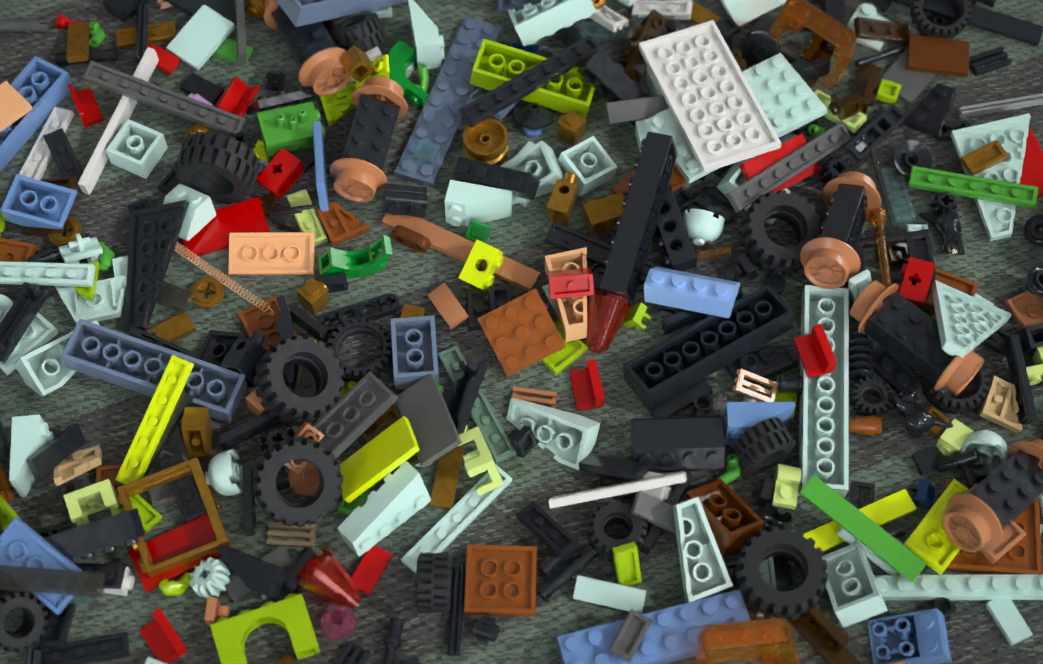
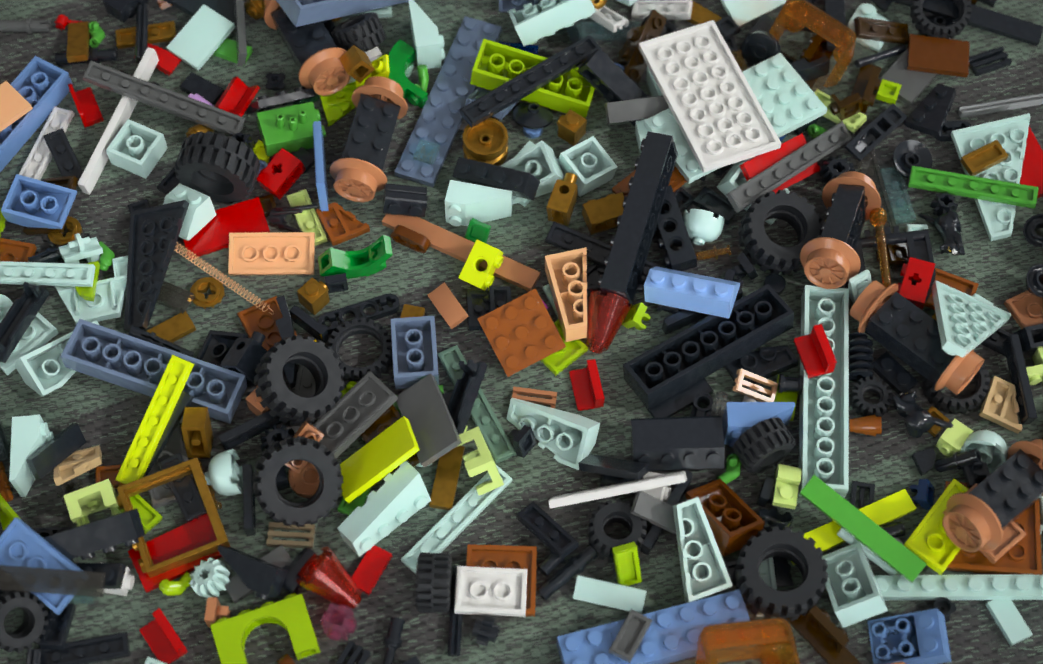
(491, 591): none -> white tile
(570, 283): panel -> none

